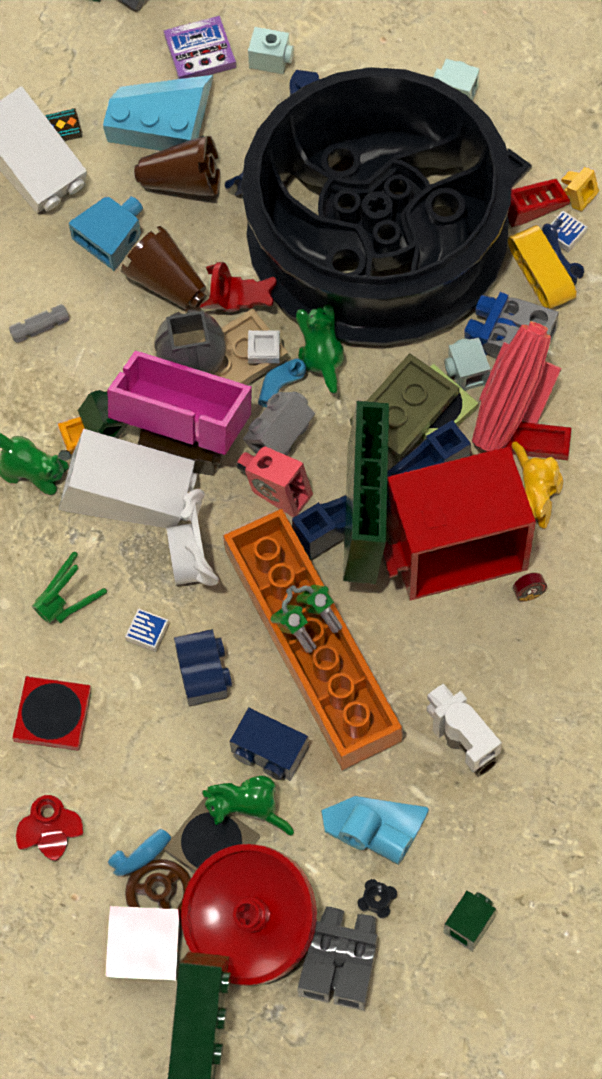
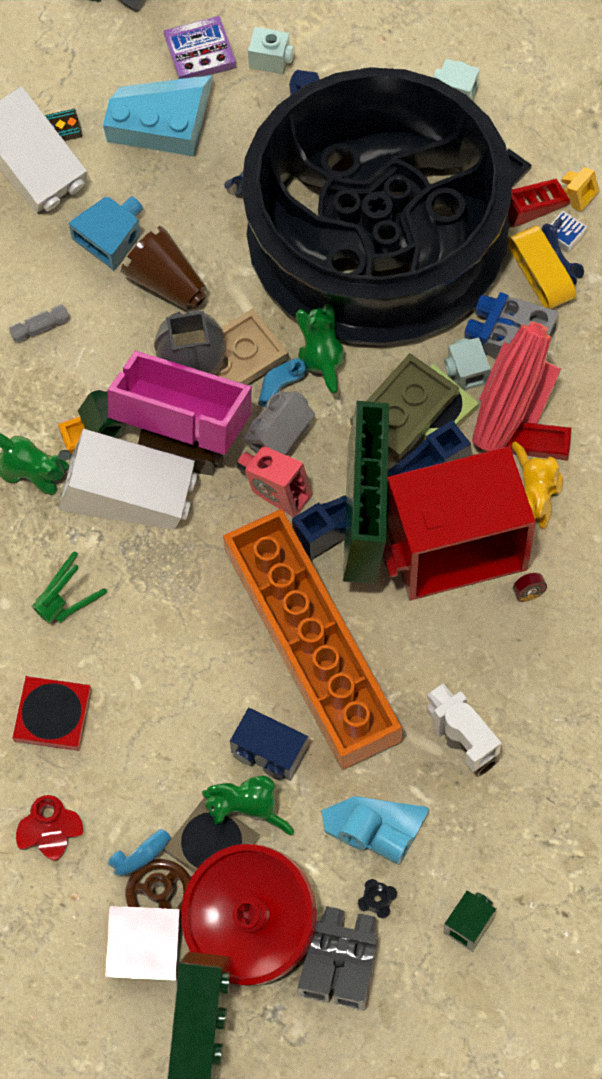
(147, 630): tile -> none
(182, 168): reddish brown cone -> none
(186, 545): white piece -> none
(201, 667): dark blue brick -> none
(233, 293): red hair -> none
(263, 346): white tile -> none
(292, 621): piece -> none

